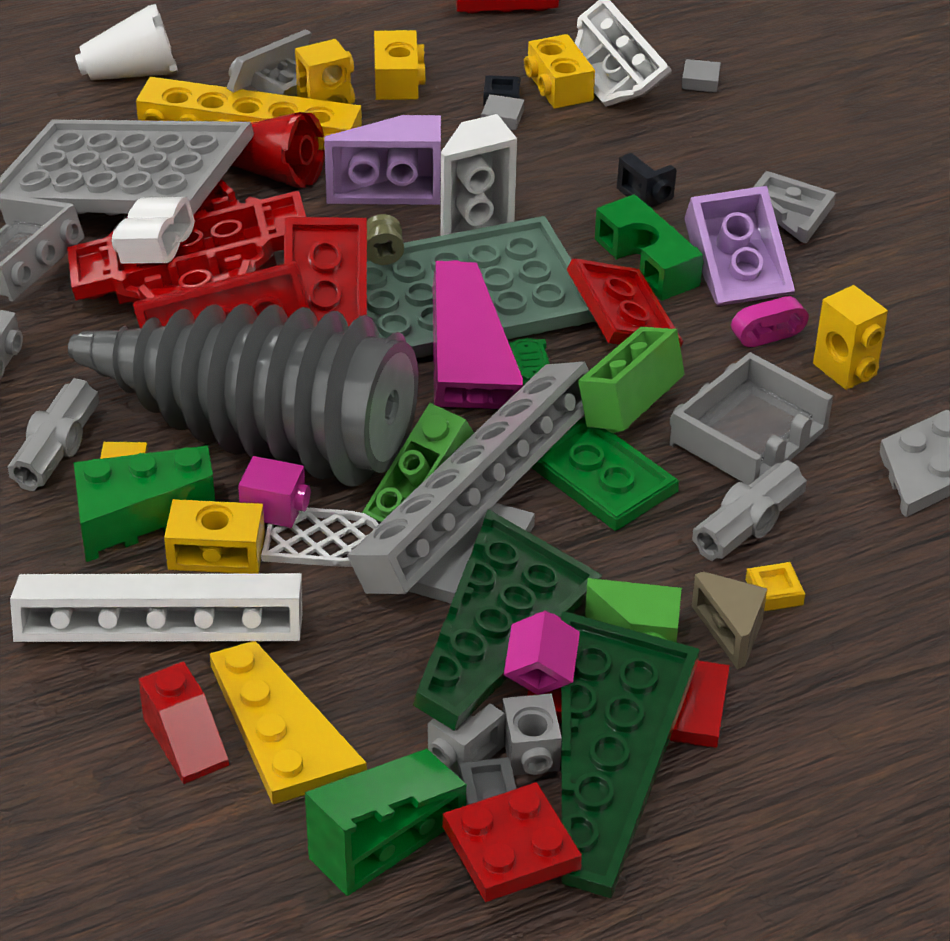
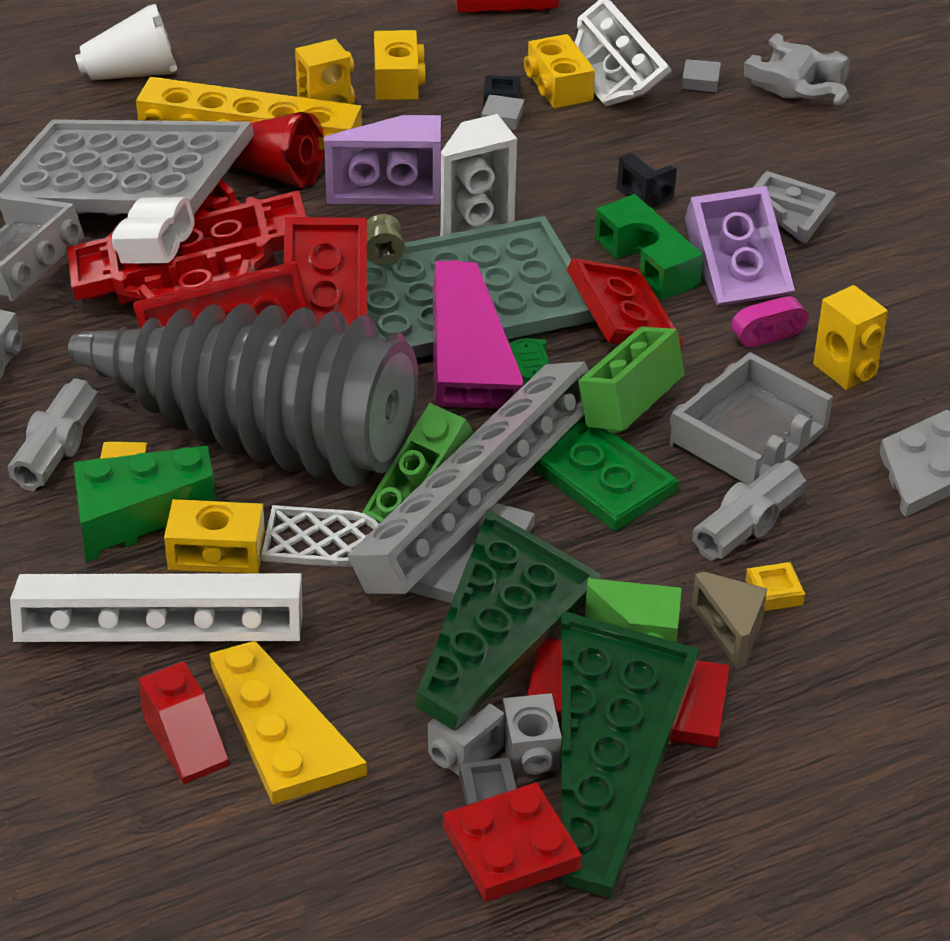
(270, 67): light grey bracket -> none
(276, 486): dark pink brick -> none
(379, 817): green wedge -> none
(542, 653): dark pink brick -> none
(794, 69): none -> light grey animal

